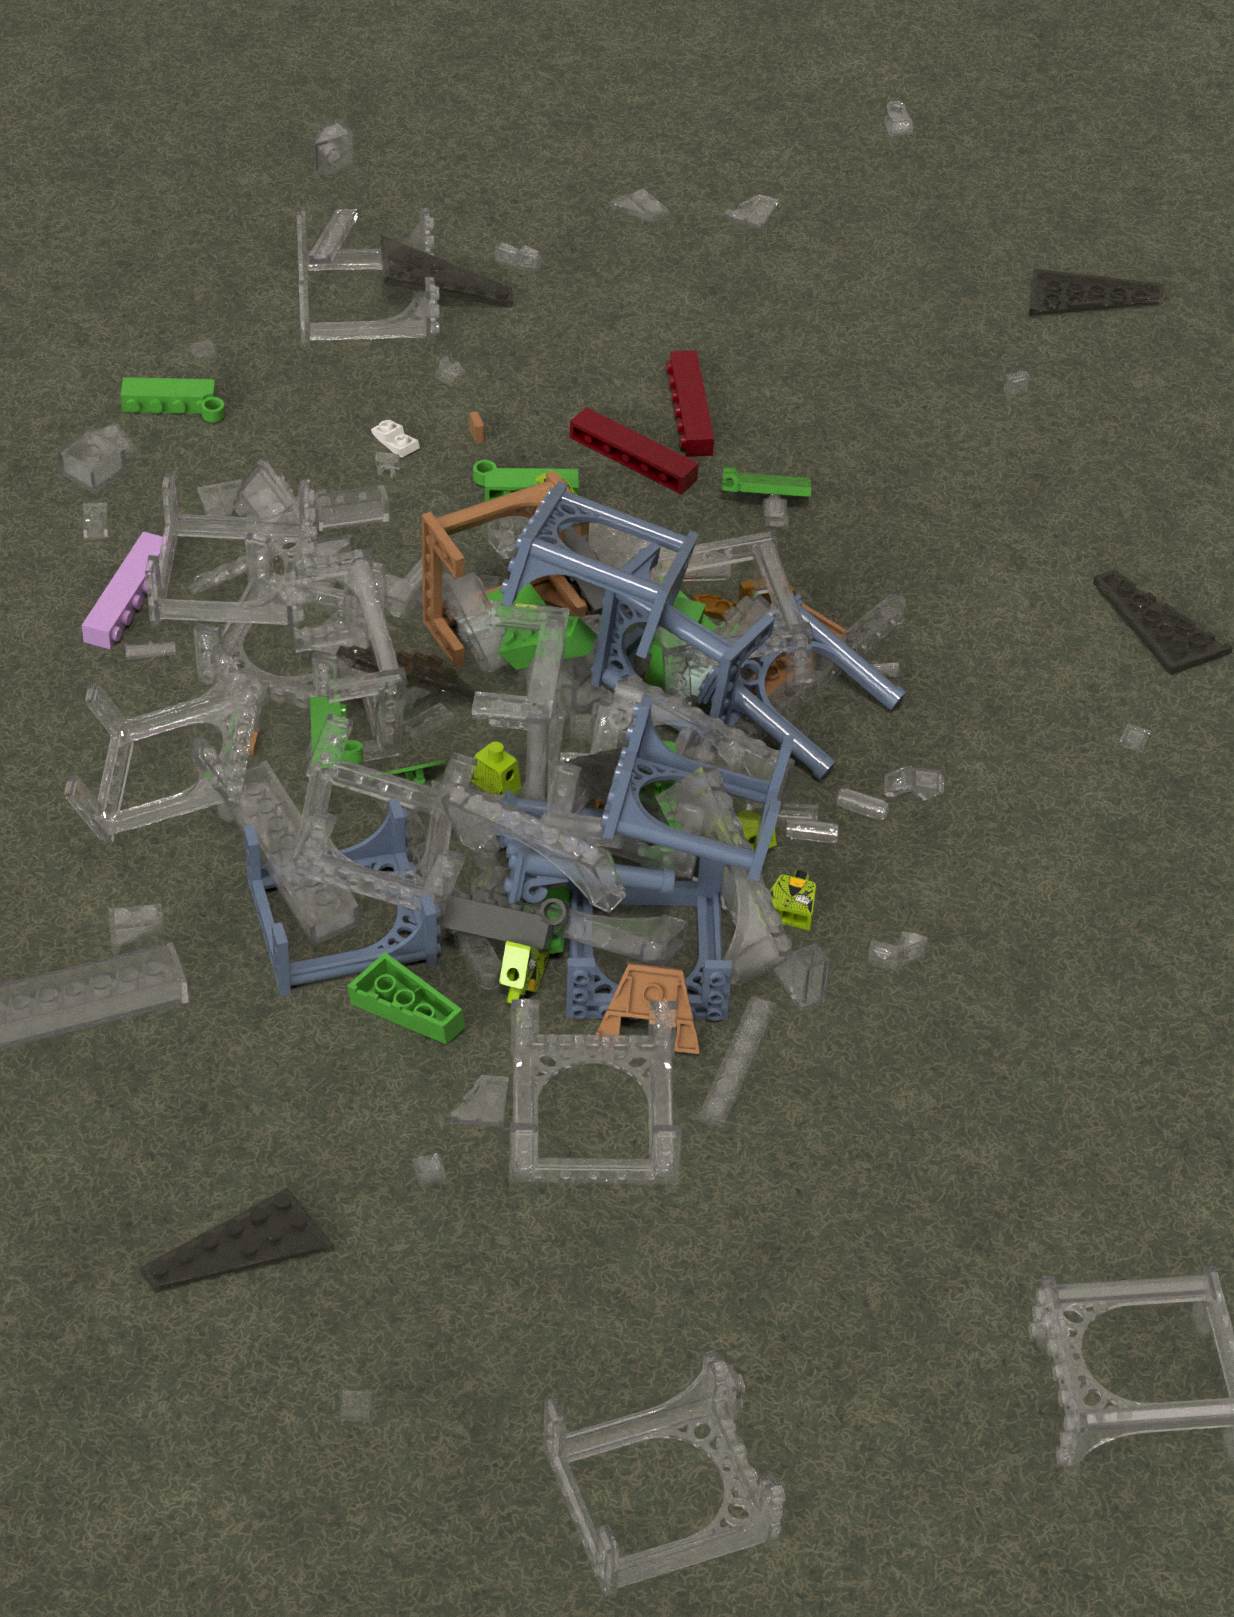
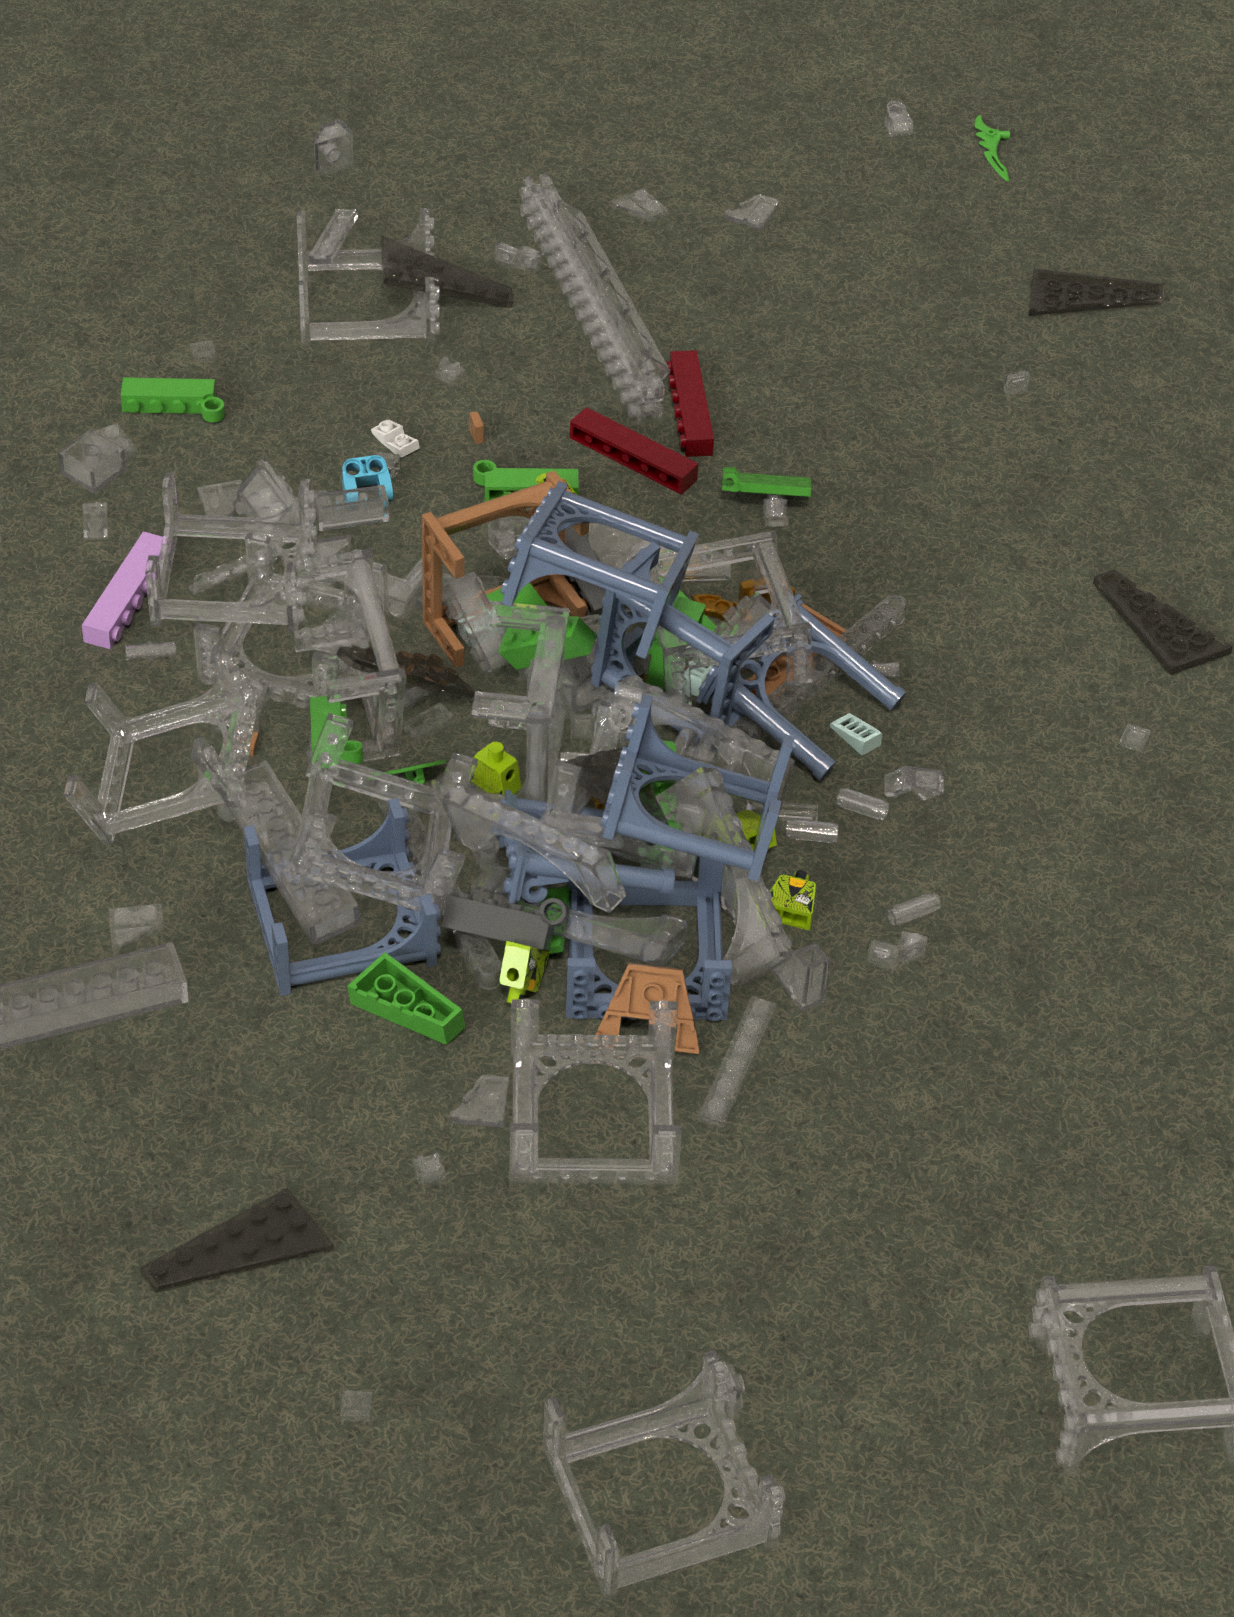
(365, 475): none -> medium azure piece
(605, 312): none -> clear piece
(862, 745): none -> light aqua slope
(913, 909): none -> clear piece
(992, 138): none -> bright green piece

